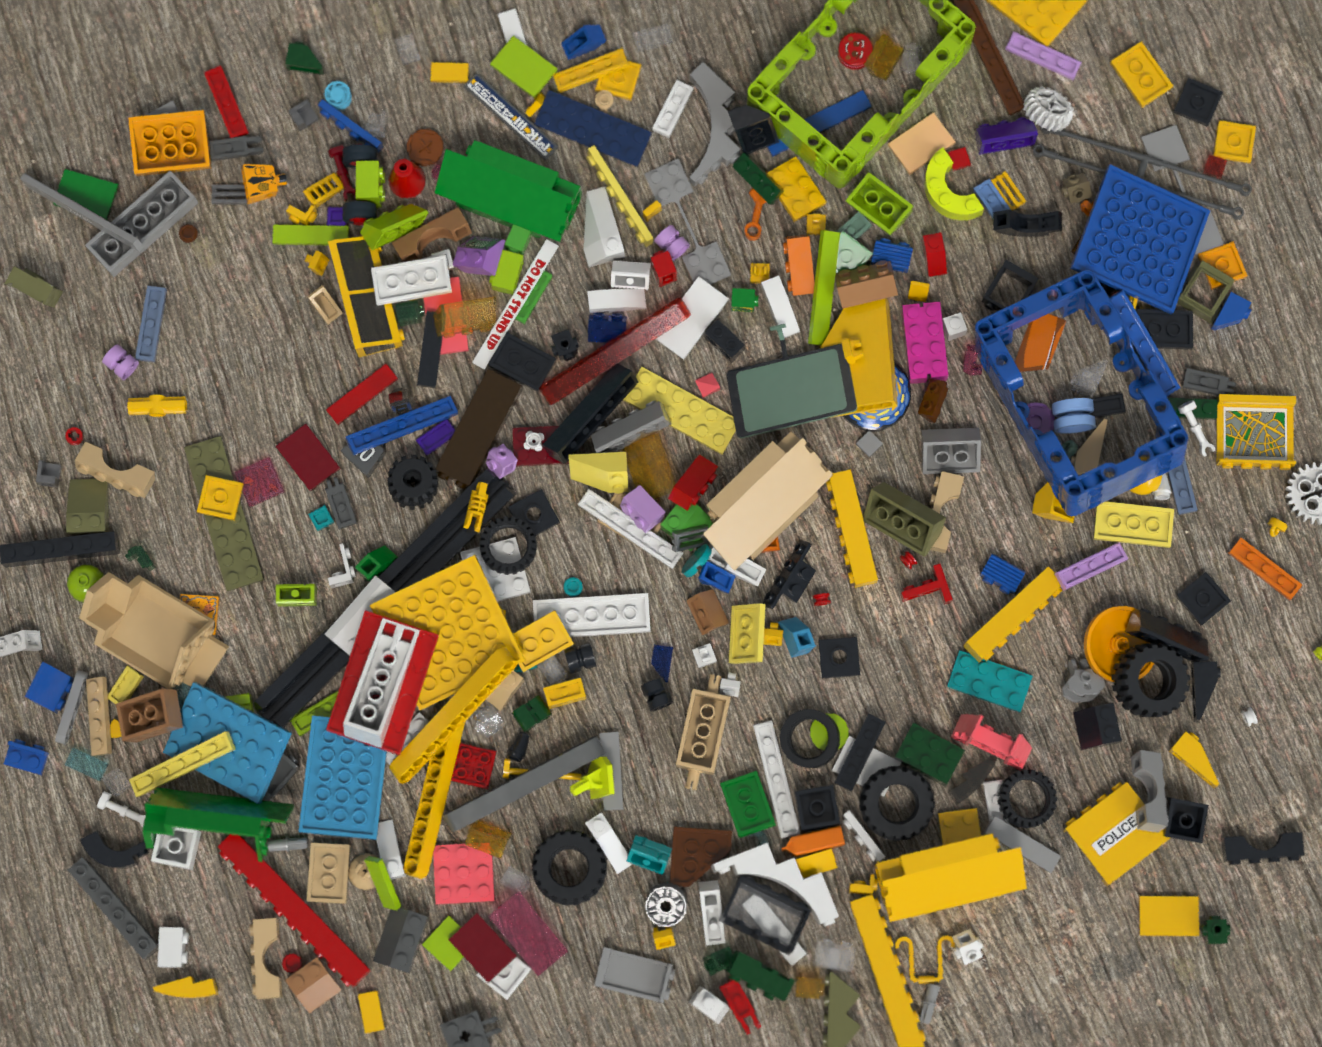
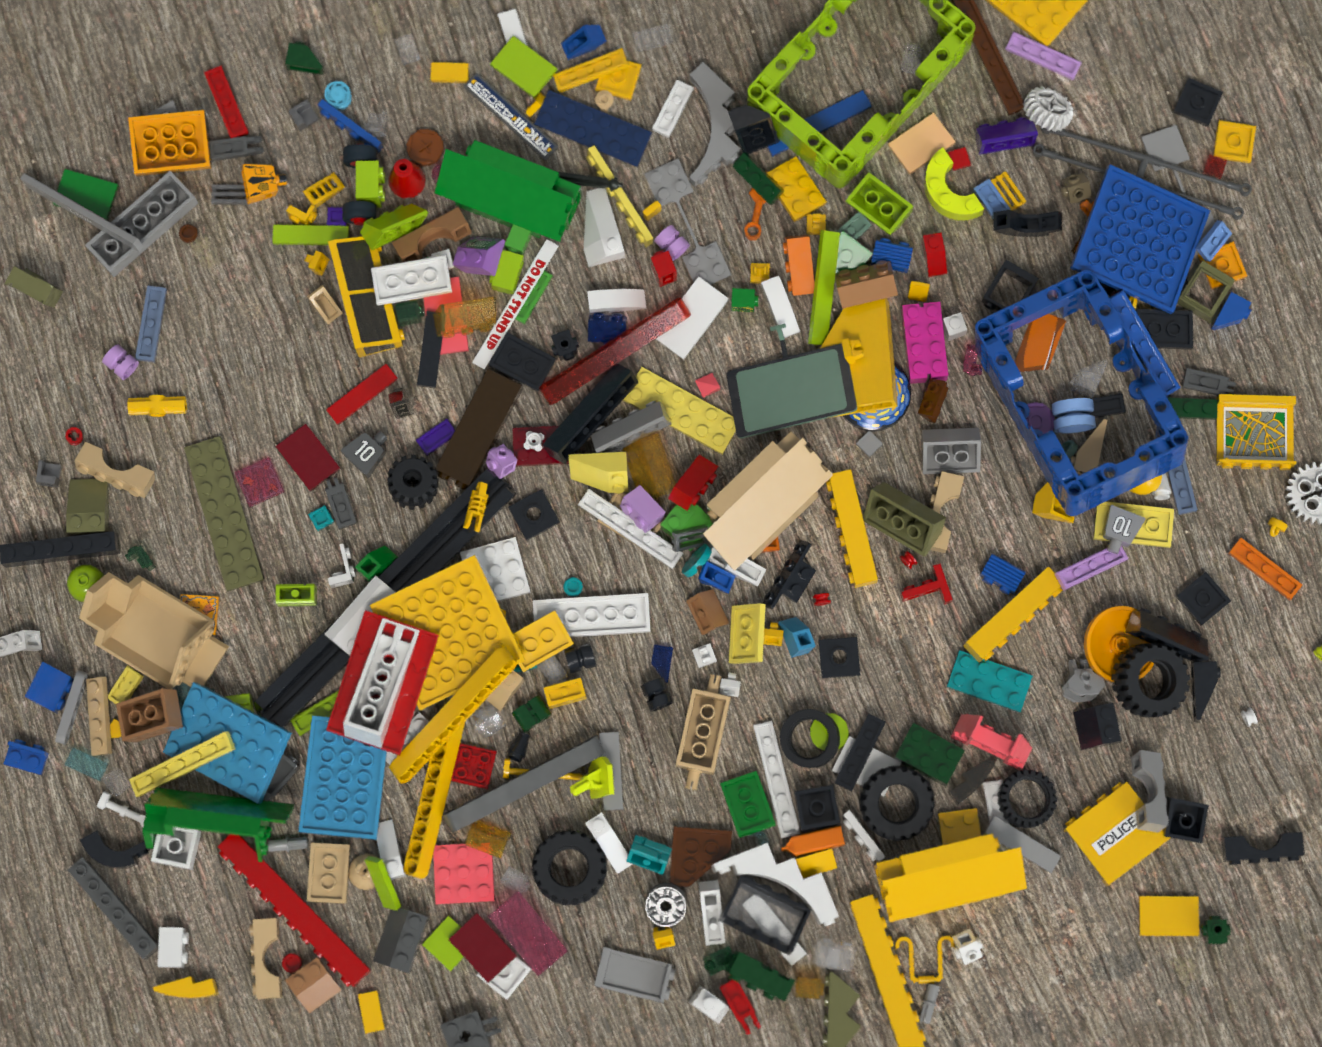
(220, 497): yellow tile -> none
(337, 153): dark red piece -> none
(401, 425): blue plate -> none
(497, 525): black tyre -> none
(591, 181): none -> pearl dark grey wheel
(630, 275): white brick -> none
(724, 341): black brick -> none
(854, 50): red head -> none
(860, 887): yellow bracket -> none
(883, 58): clear yellow bracket -> none
(1121, 528): none -> light grey torso
(1141, 74): yellow plate -> none
(1186, 409): white piece -> none
(1192, 754): yellow slope -> none
(1213, 240): none -> medium blue plate

